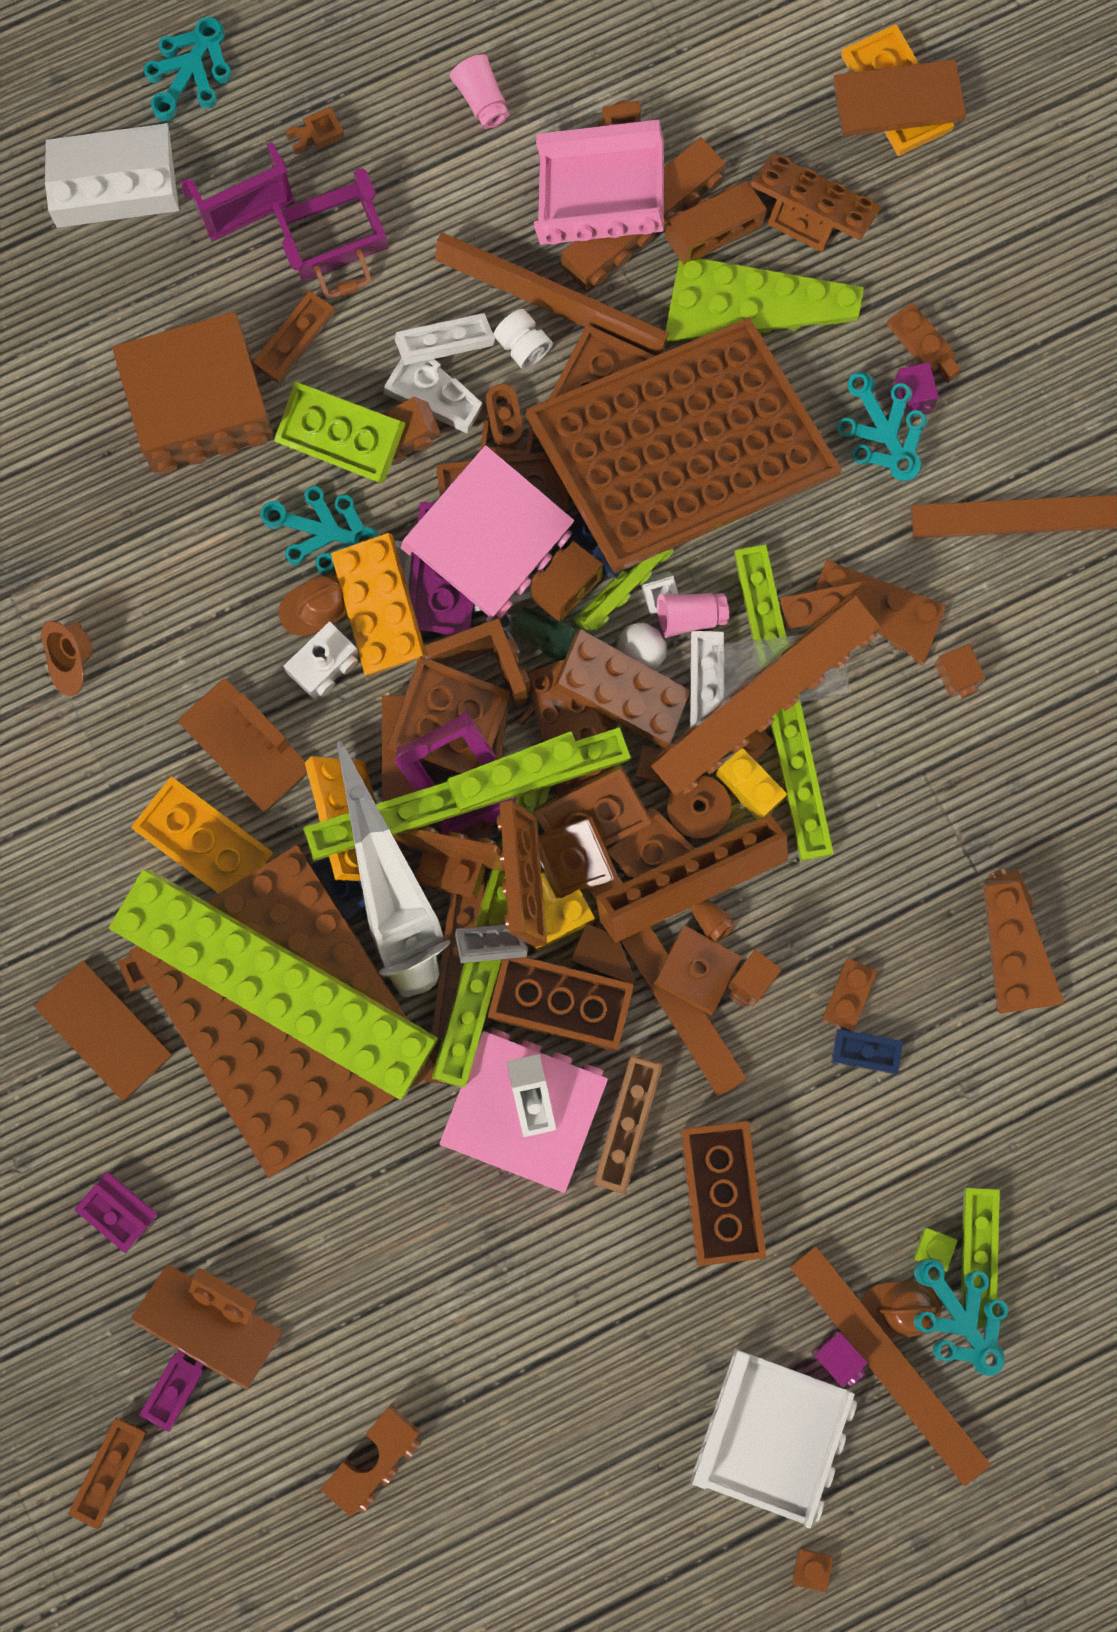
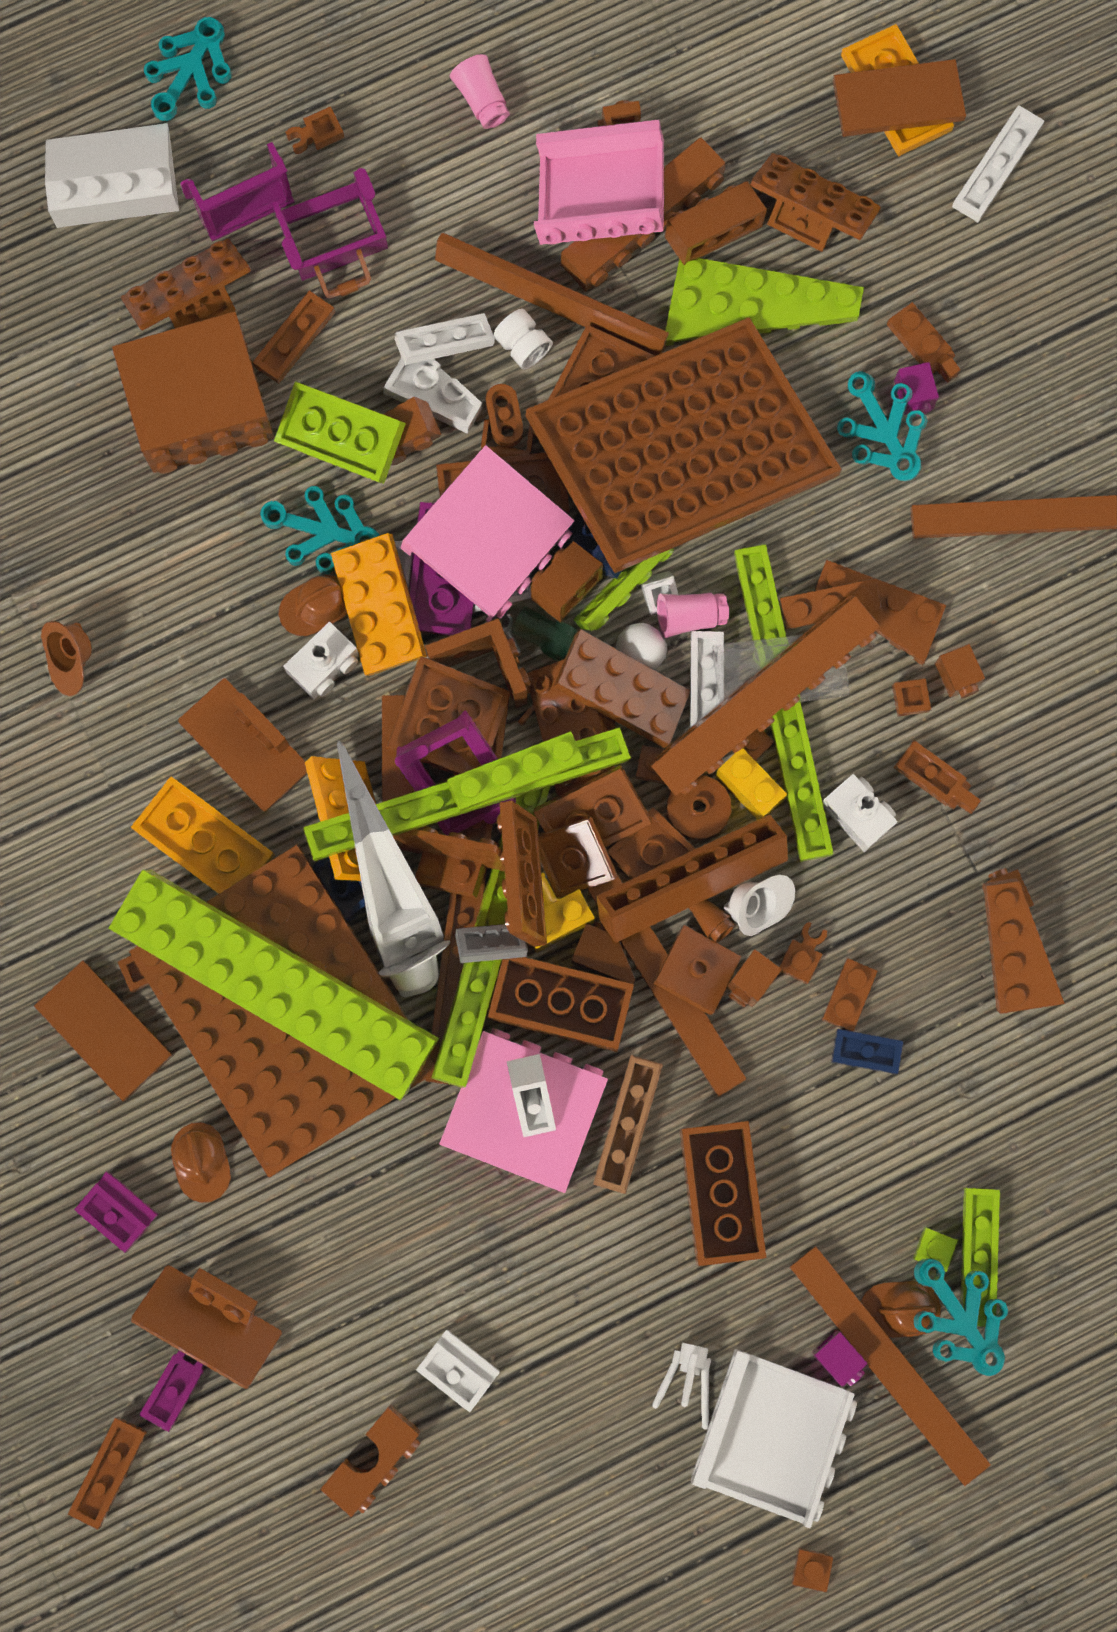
(189, 290): none -> dark orange bracket
(200, 1162): none -> dark orange piece
(458, 1370): none -> white plate
(692, 1361): none -> white plant
(761, 904): none -> white piece
(801, 957): none -> dark orange plate
(860, 812): none -> white brick
(911, 697): none -> dark orange plate
(936, 778): none -> dark orange hinge
(998, 163): none -> white plate

